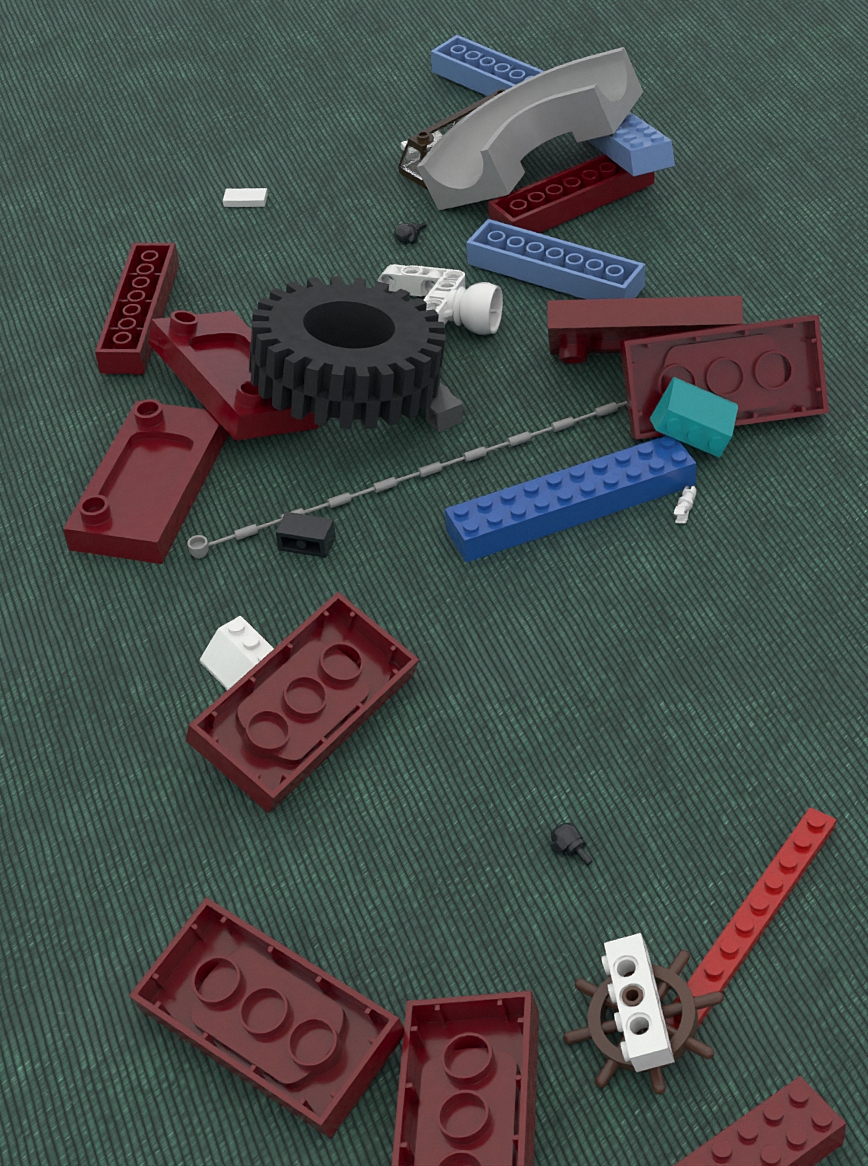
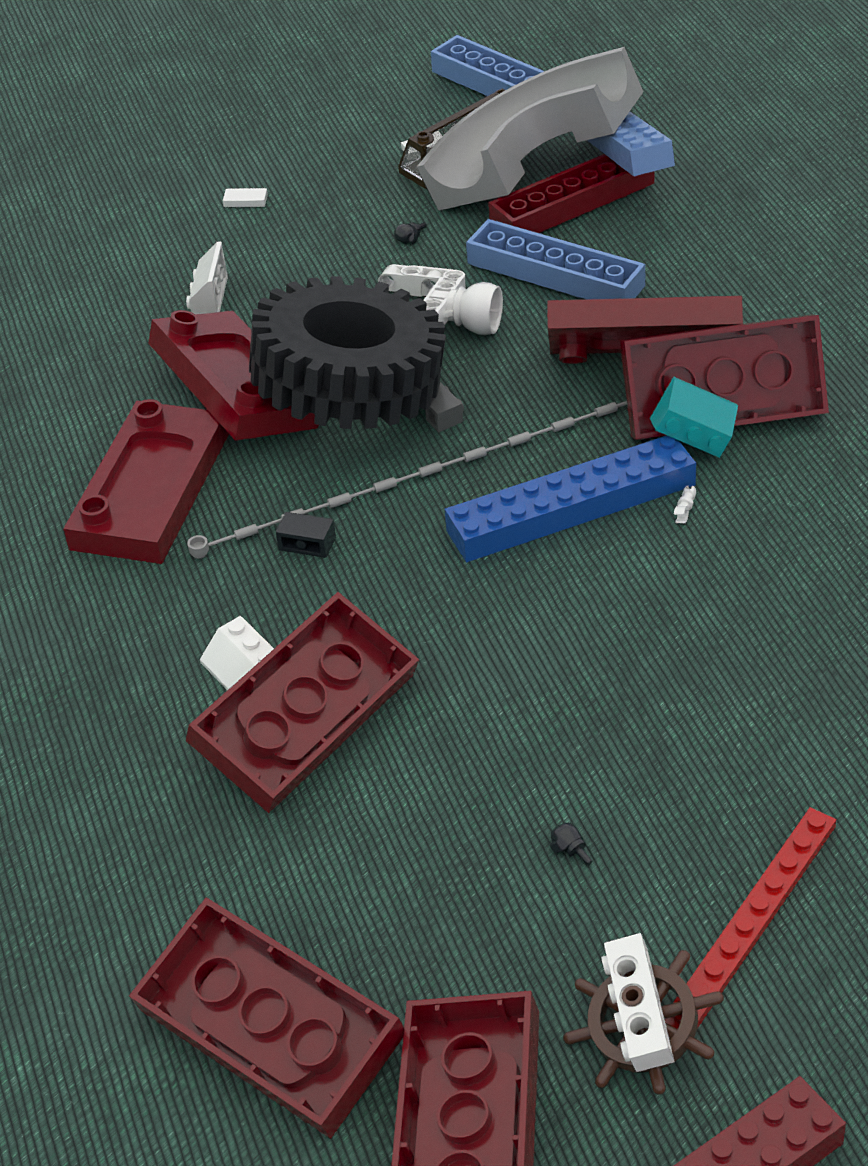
(138, 300): dark red brick -> none
(209, 282): none -> white slope

